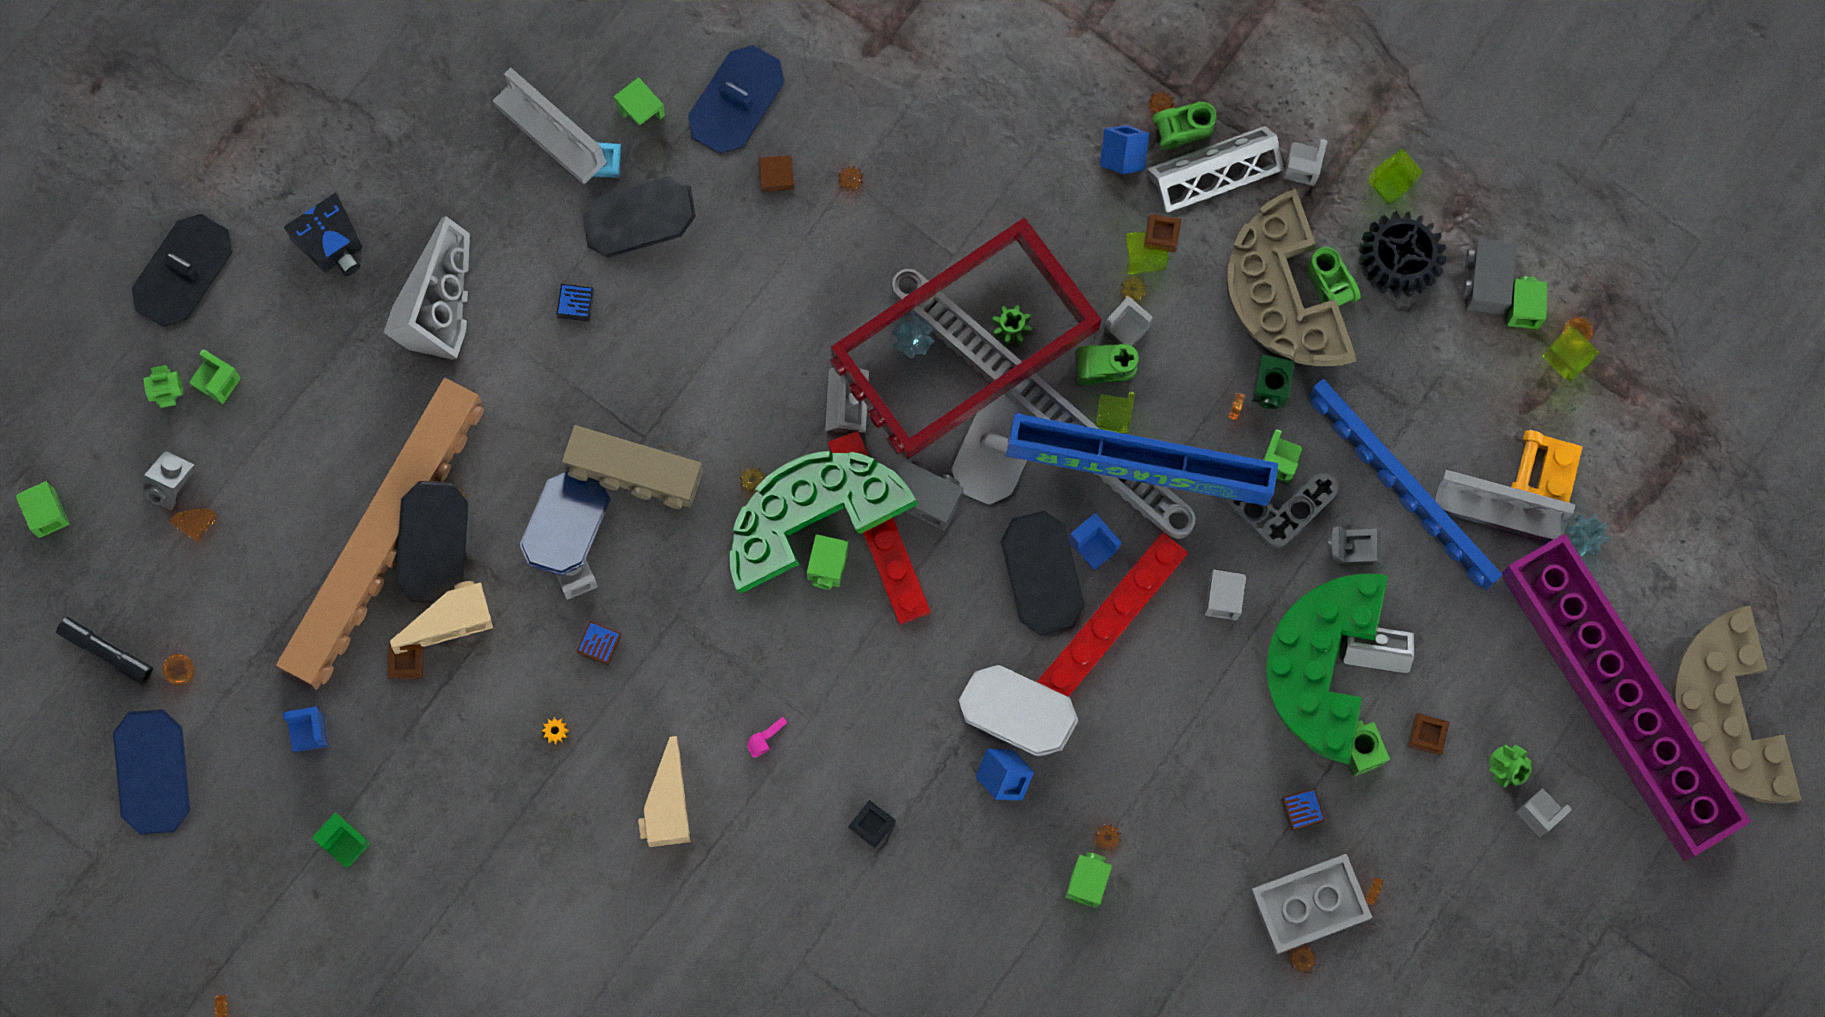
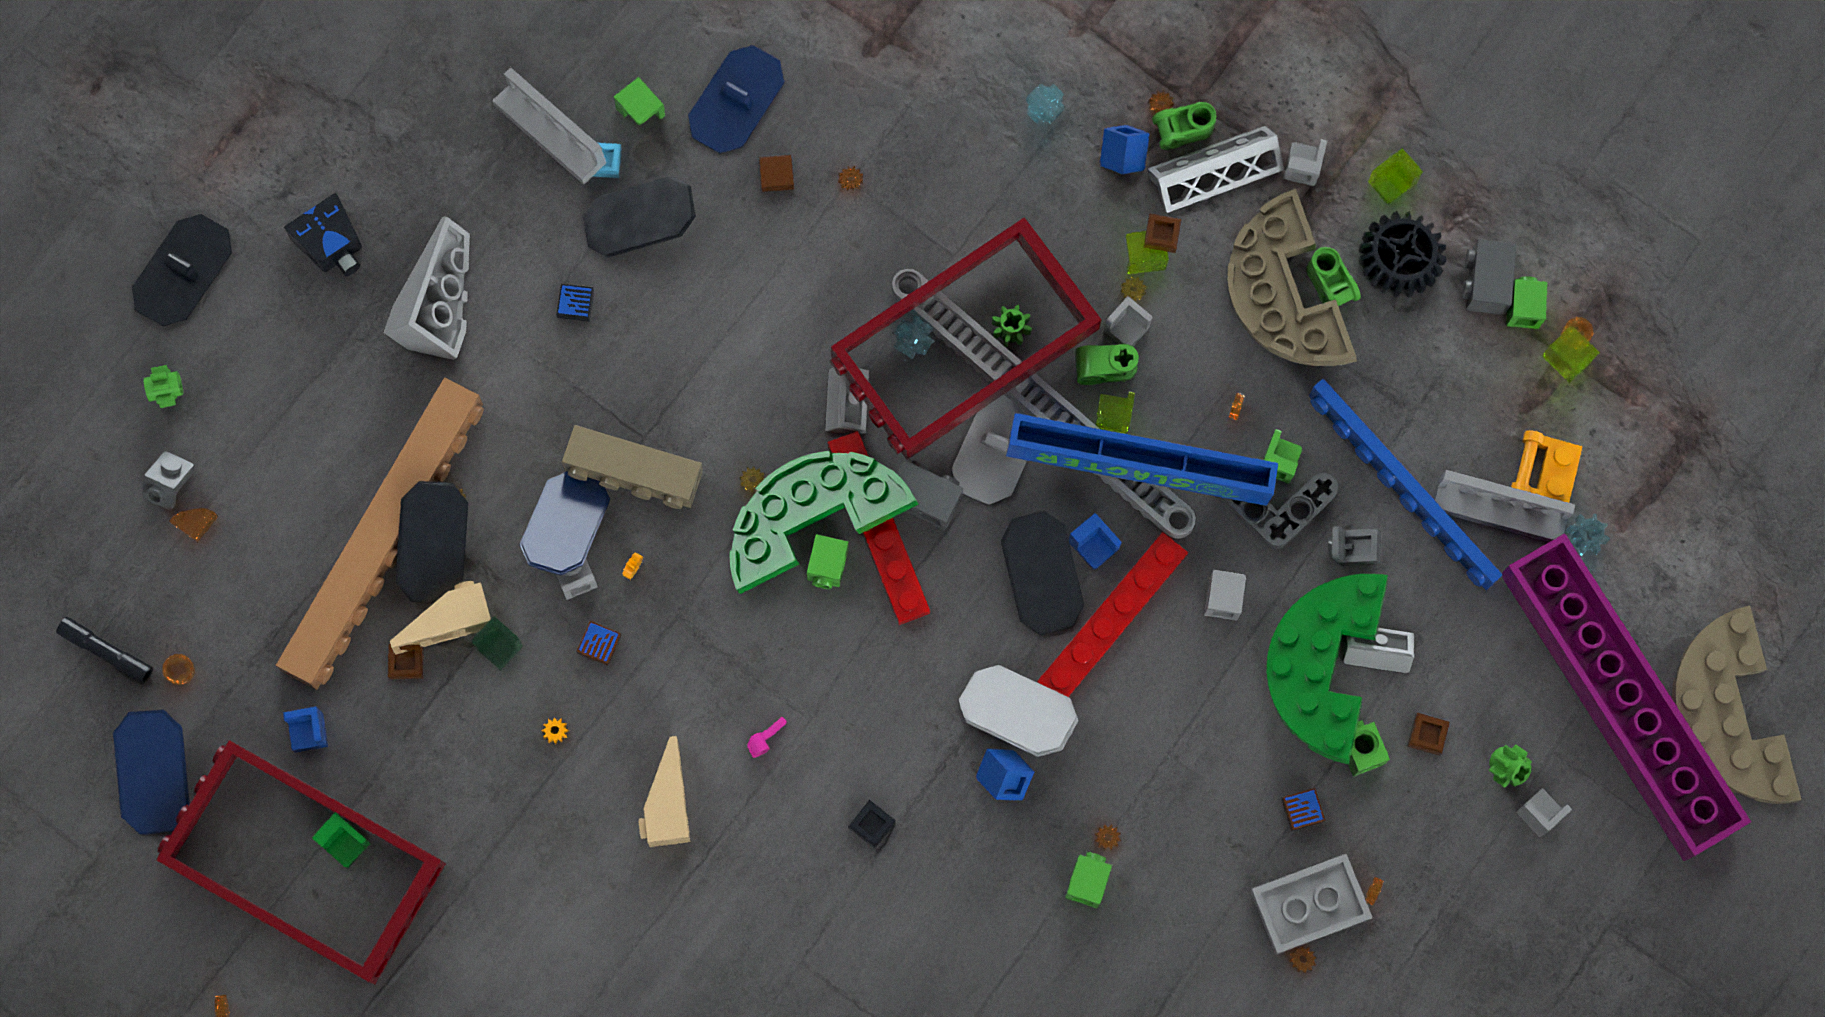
(42, 509): bright green panel -> none
(215, 377): bright green panel -> none
(399, 921): none -> dark red door
(497, 643): none -> clear green panel
(632, 565): none -> light orange piece
(1045, 103): none -> clear light blue gear
(1276, 369): dark green brick -> none

